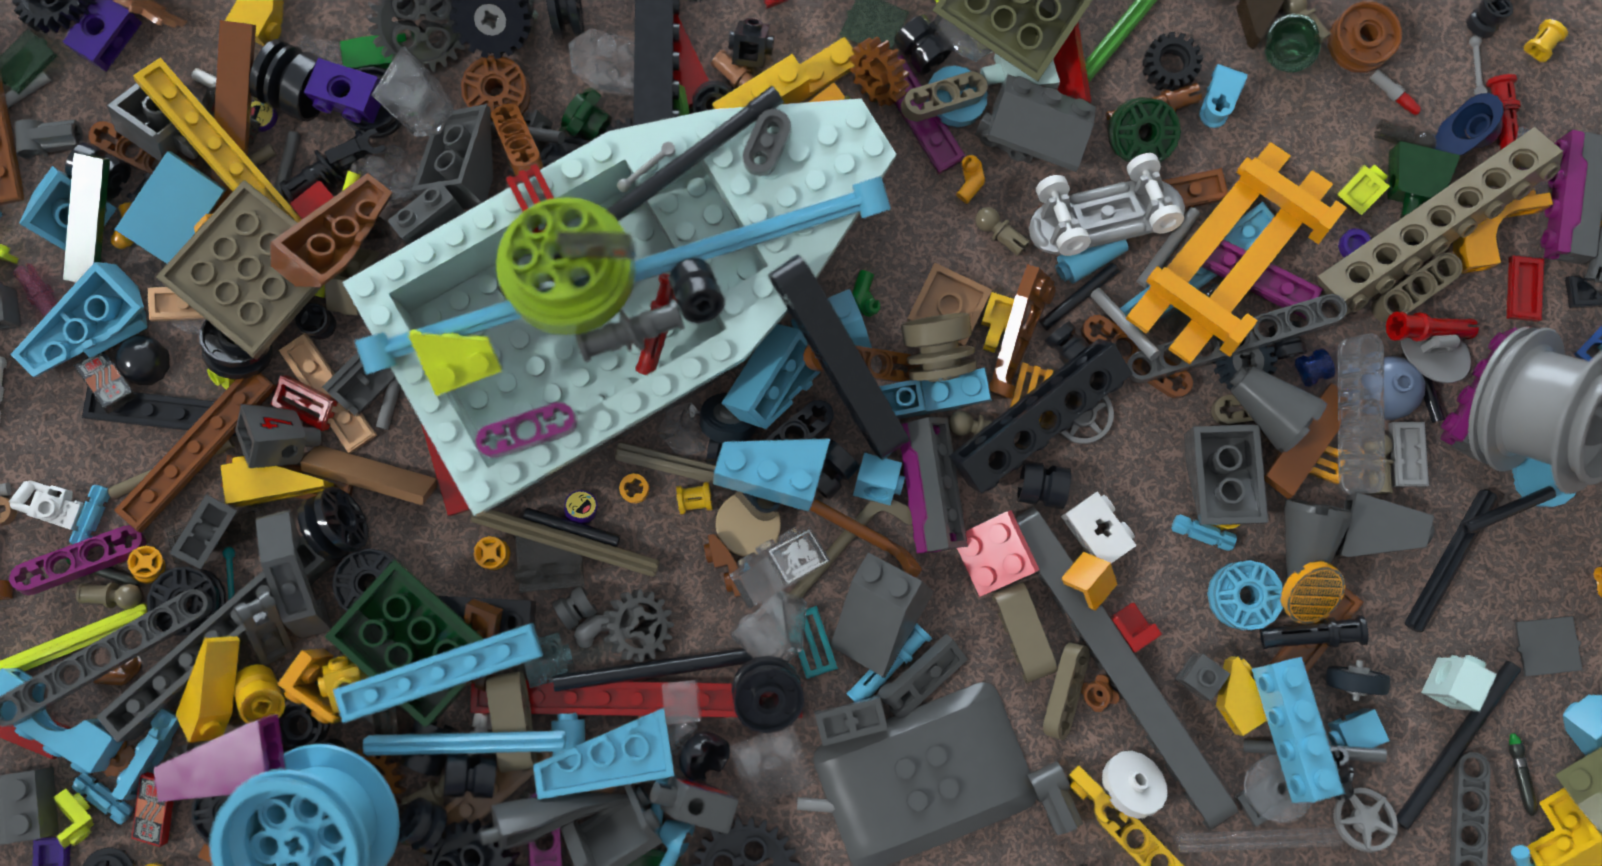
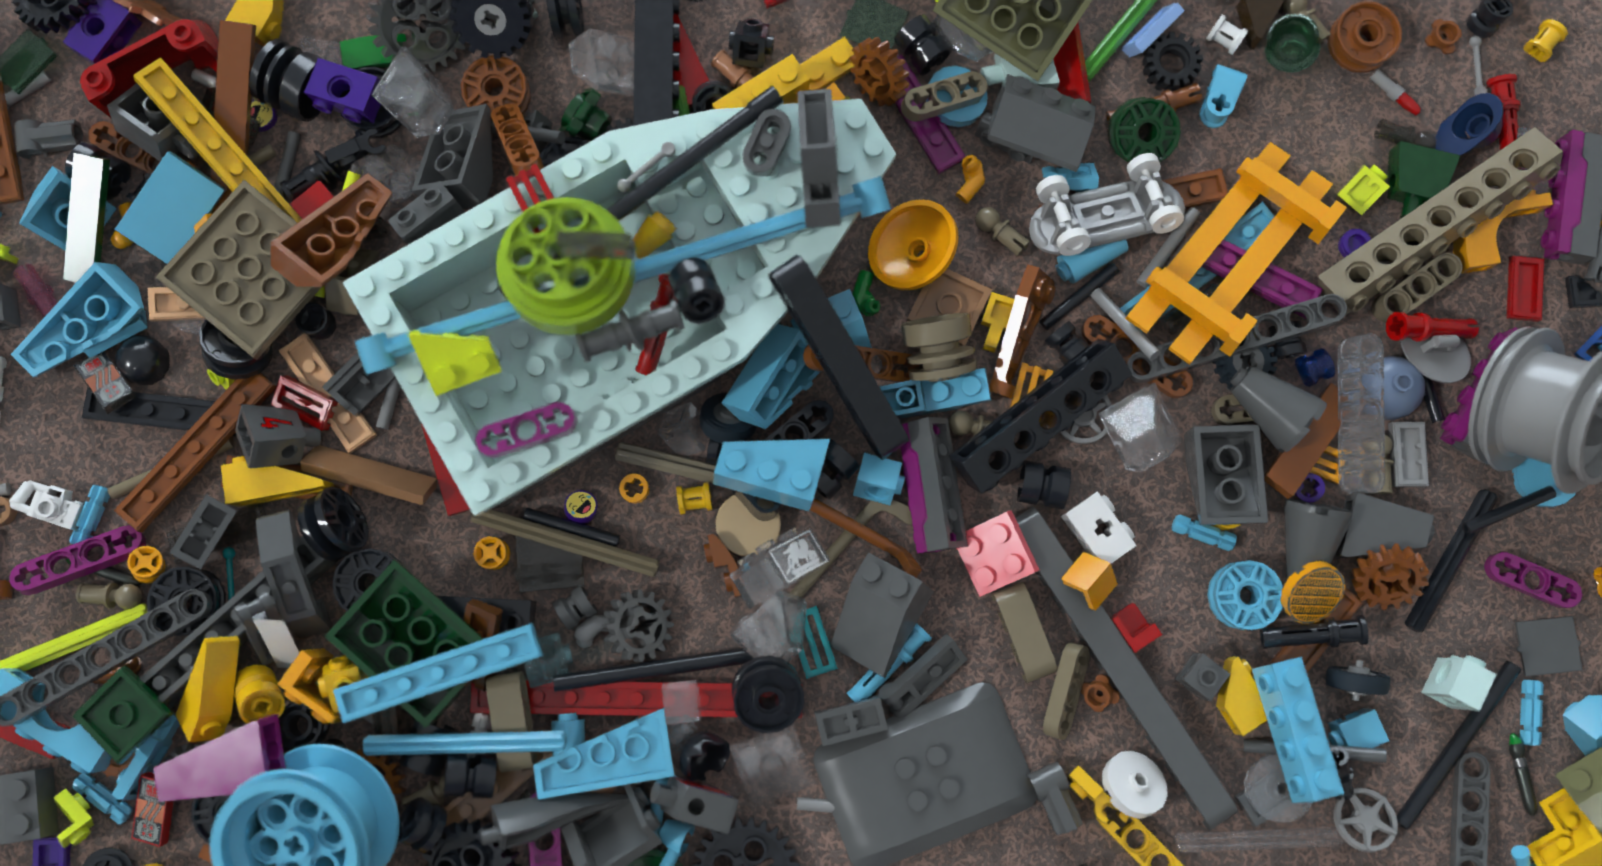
(122, 714): none -> dark green tile
(173, 43): none -> red windscreen
(278, 641): none -> white sticker
(653, 234): none -> yellow cone
(818, 158): none -> dark grey slope
(905, 233): none -> light orange dish
(1079, 181): none -> medium azure plate
(1142, 429): none -> clear slope
(1152, 29): none -> light blue tile
(1233, 31): none -> white bush
(1319, 489): none -> dark purple bush
(1390, 576): none -> dark orange gear
(1447, 28): none -> dark orange plate
(1531, 712): none -> medium azure axle
(1545, 576): none -> magenta beam

